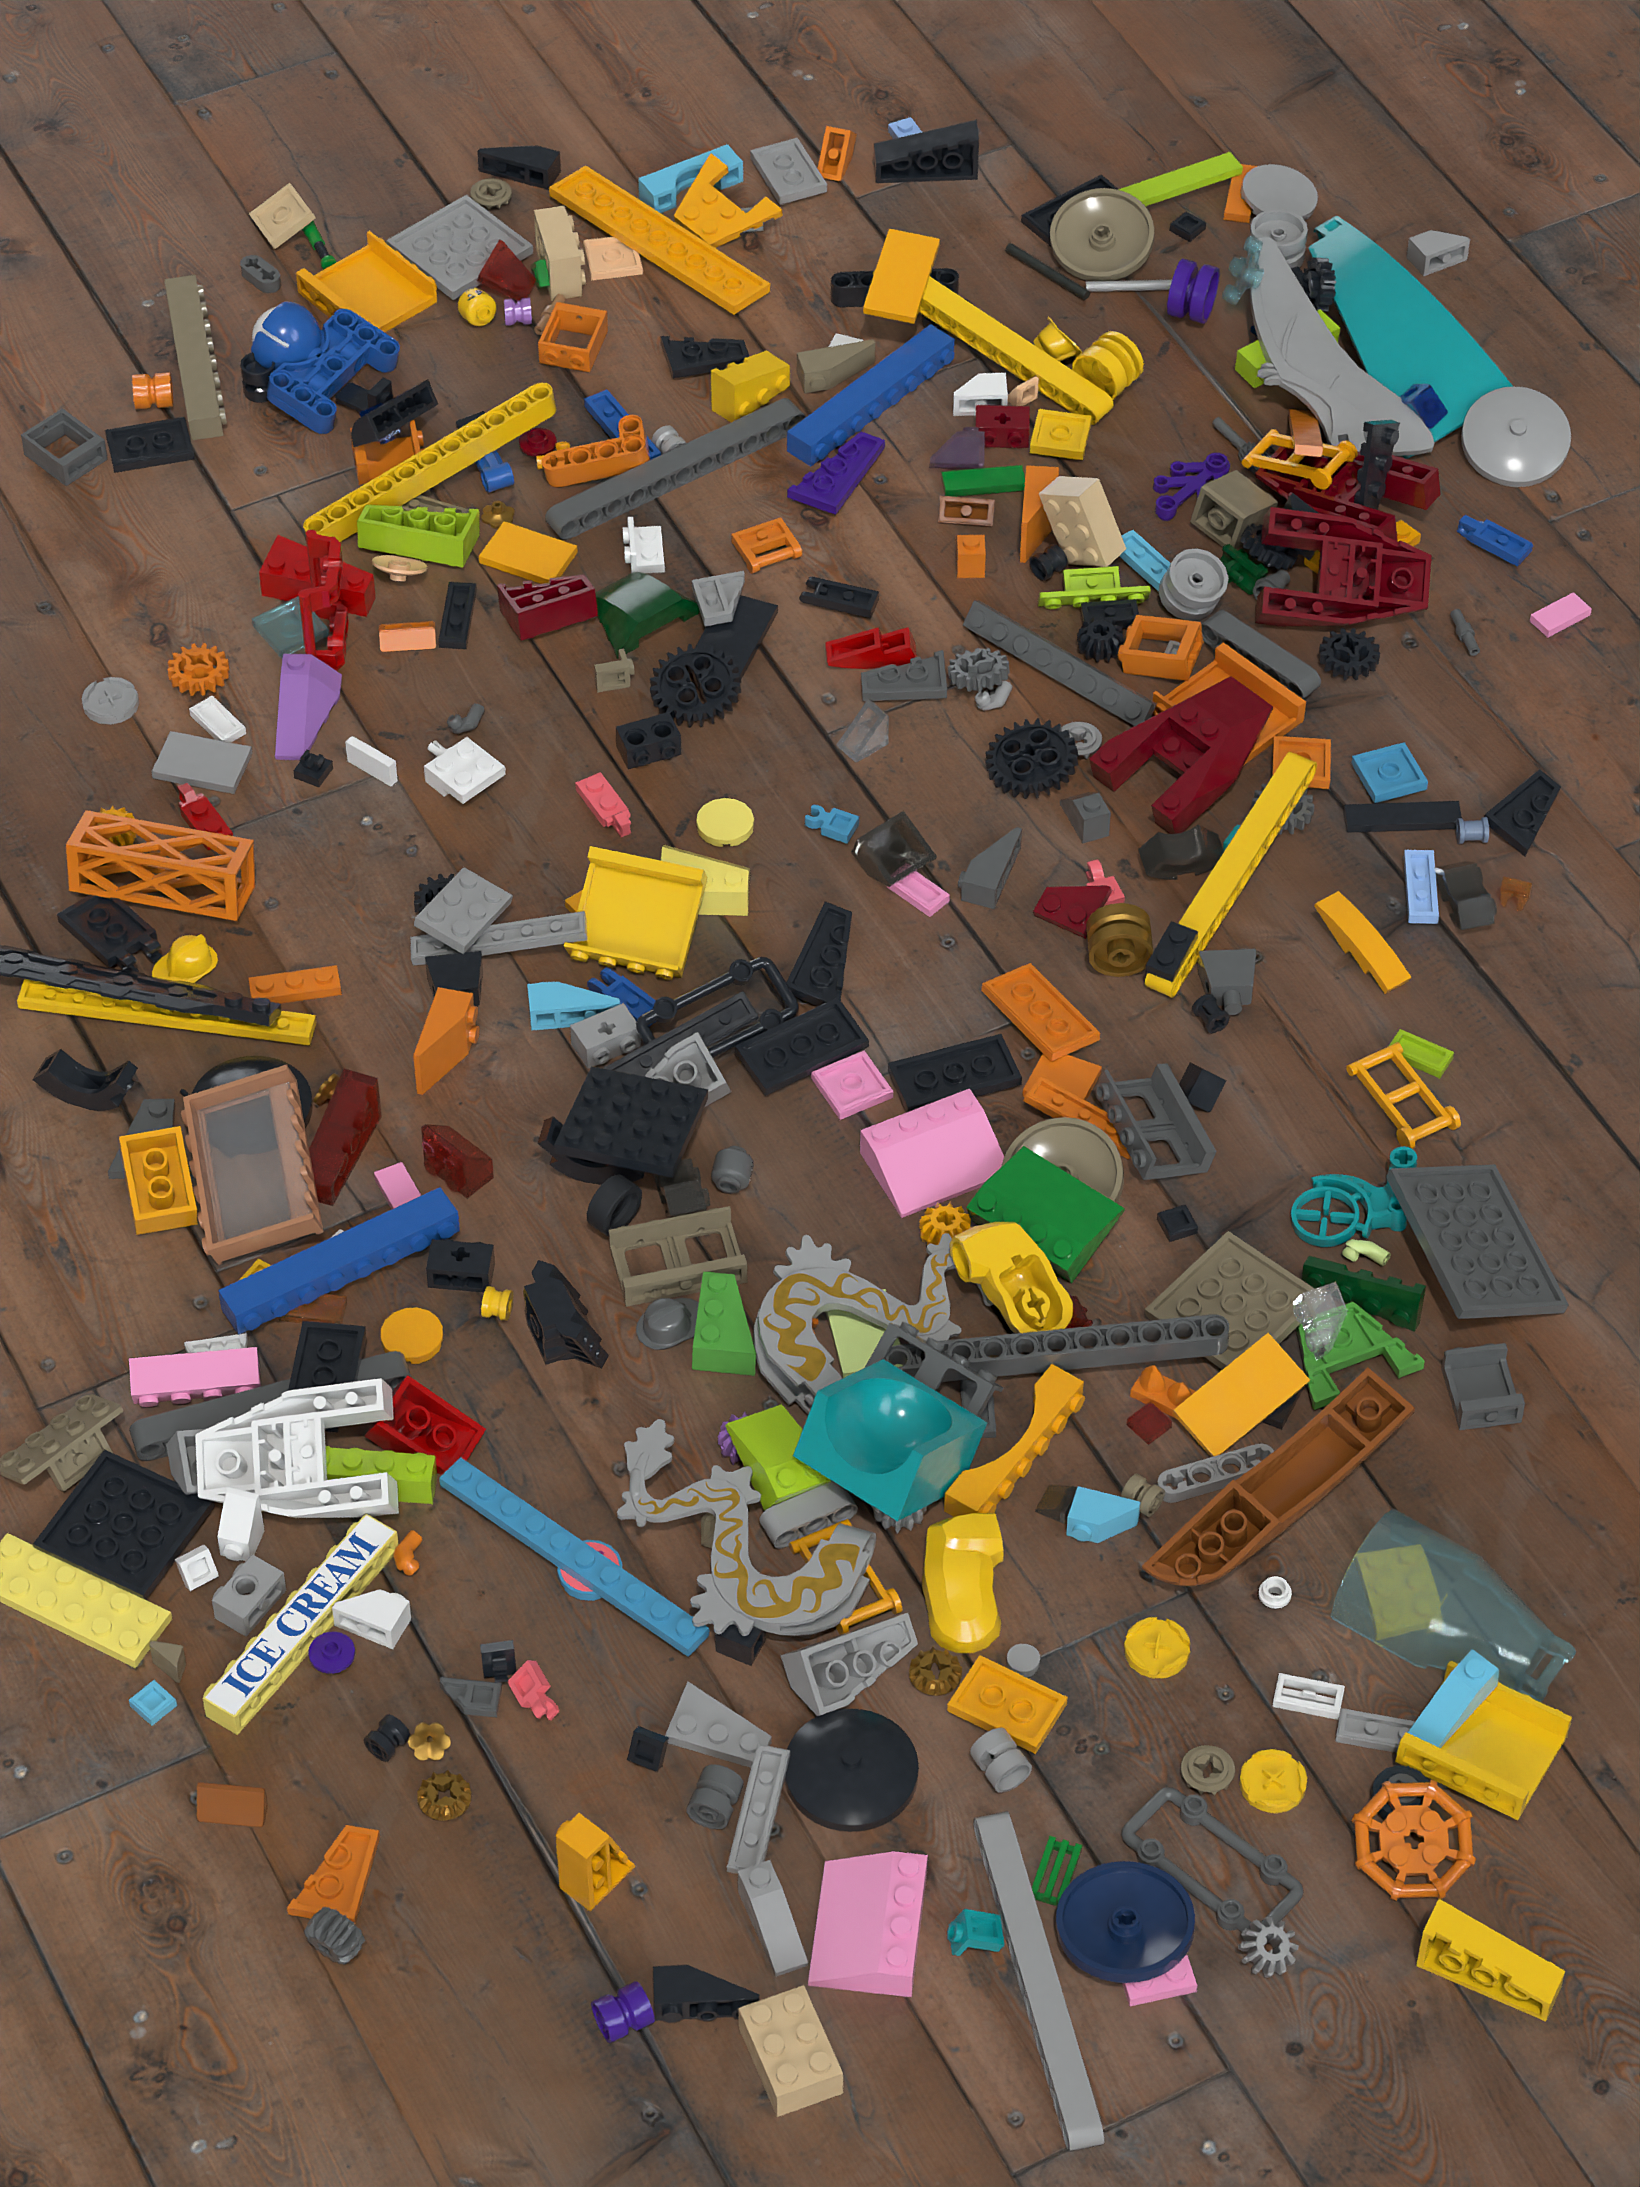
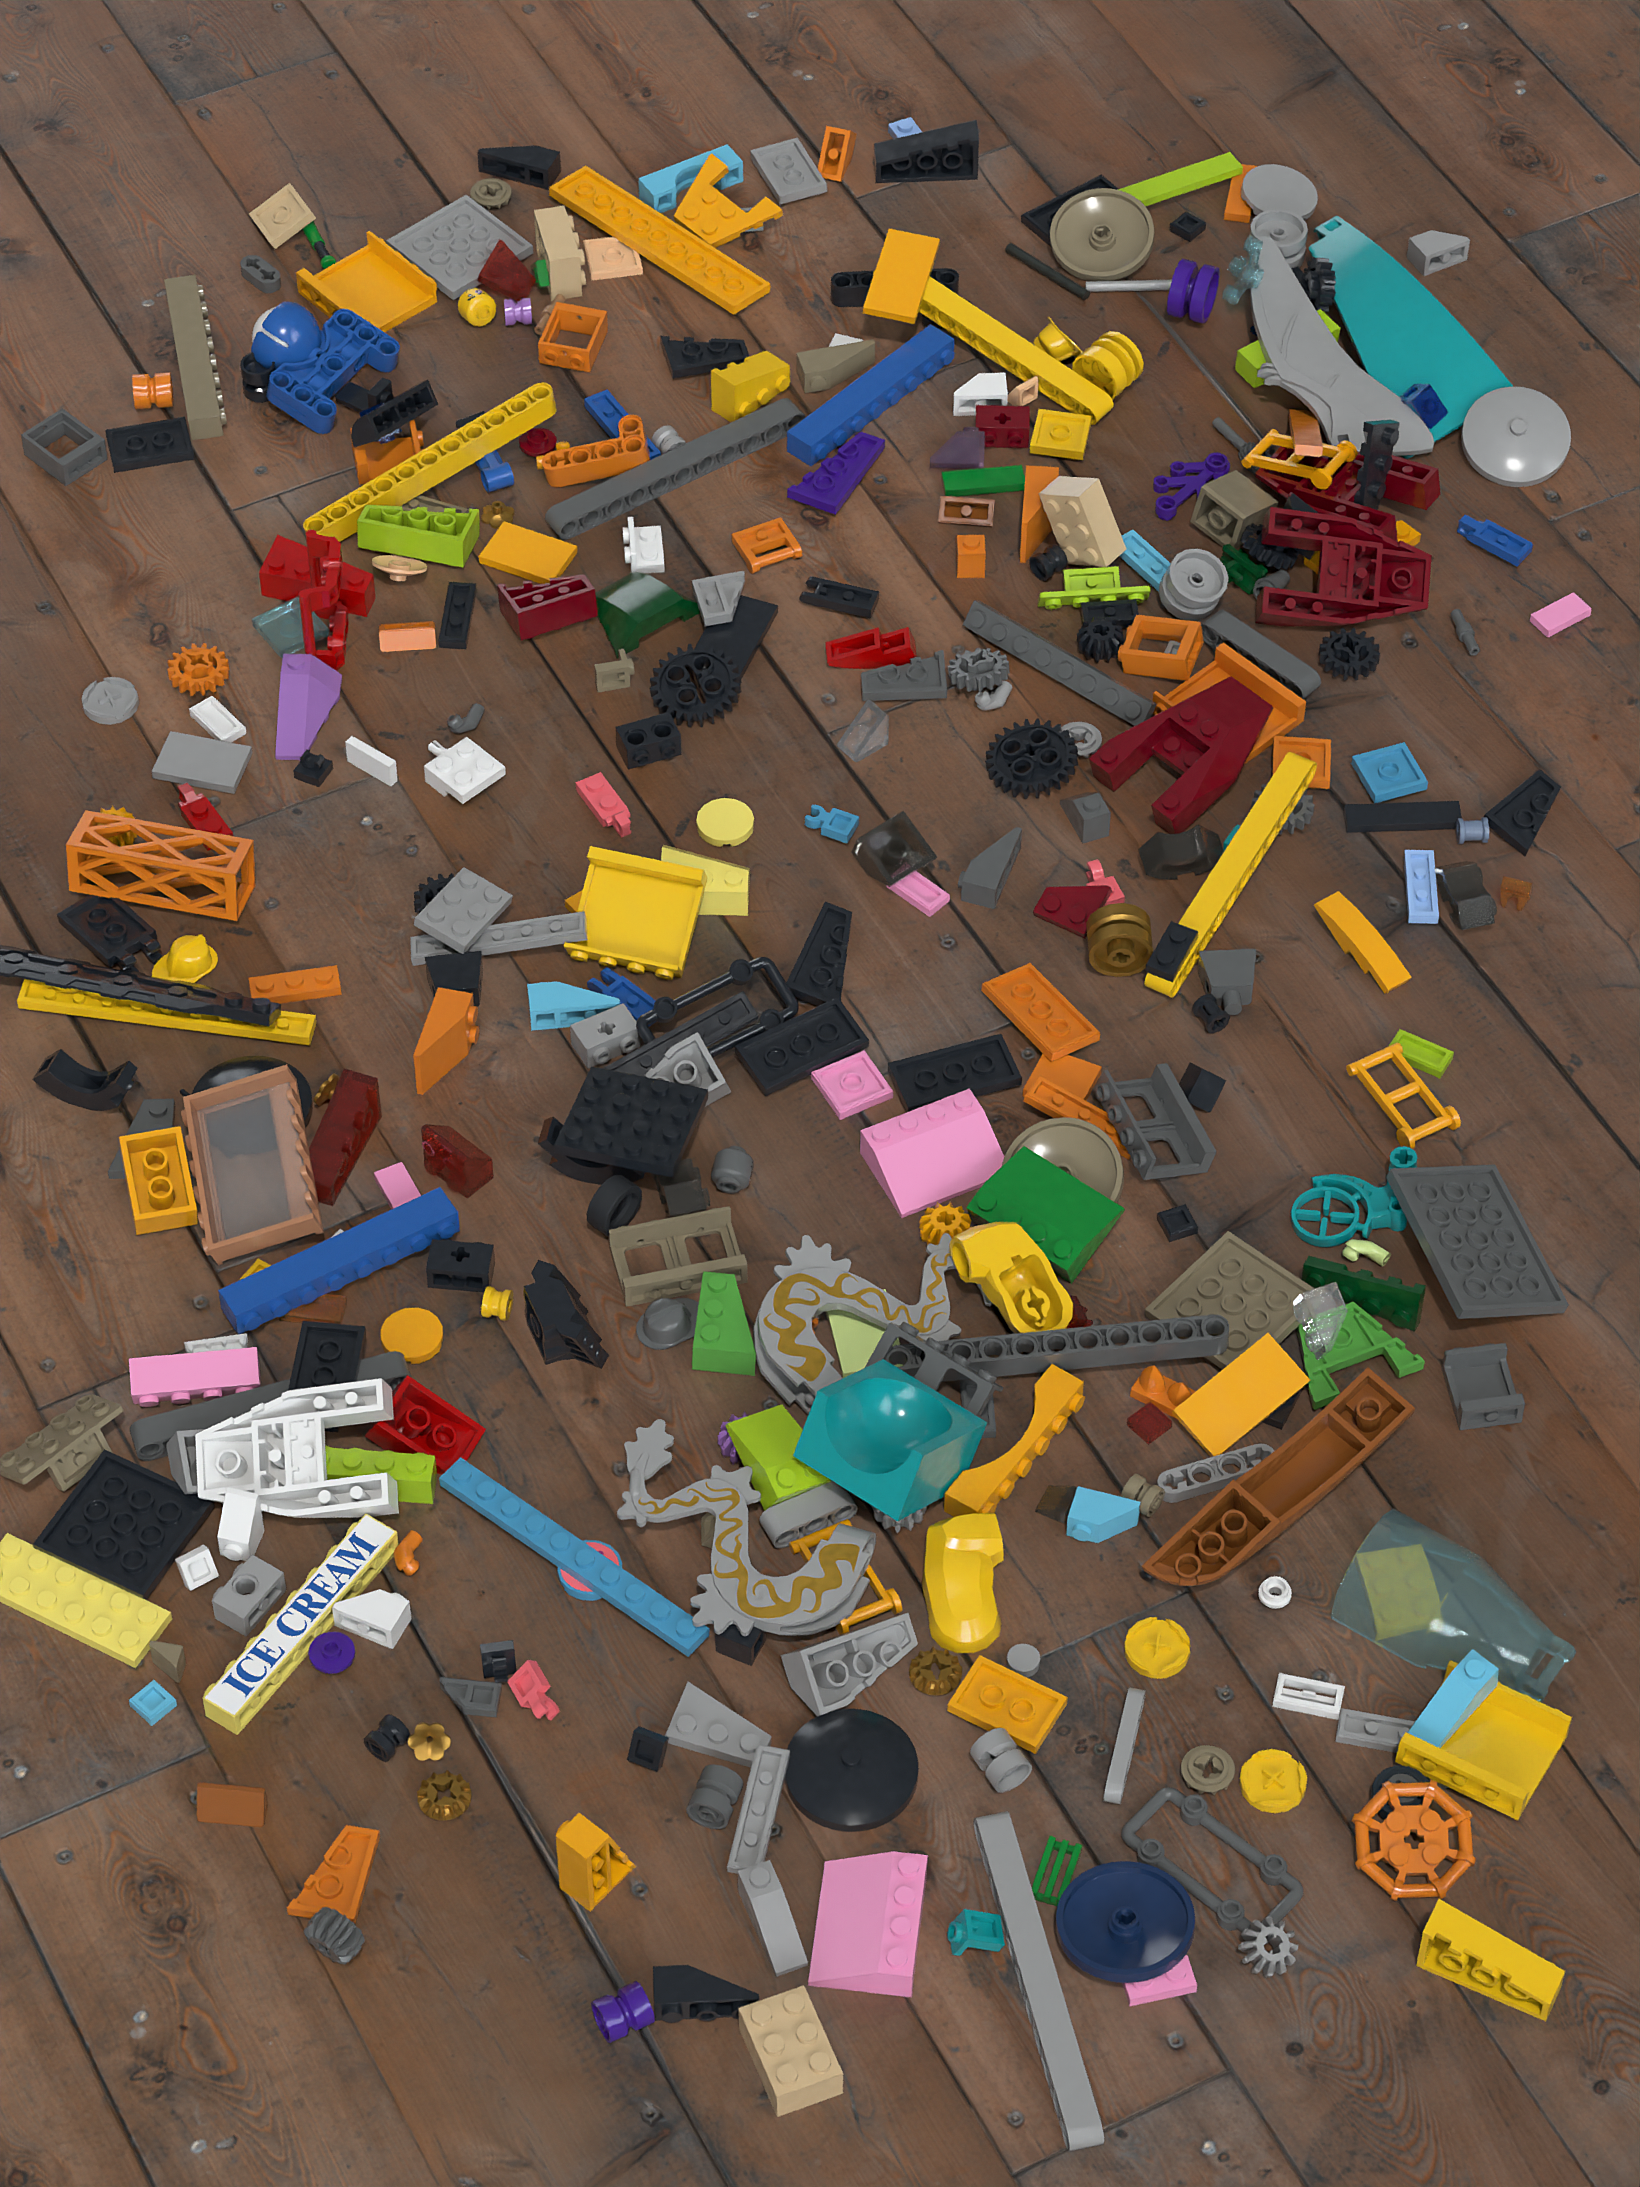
(1124, 1745): none -> light grey beam

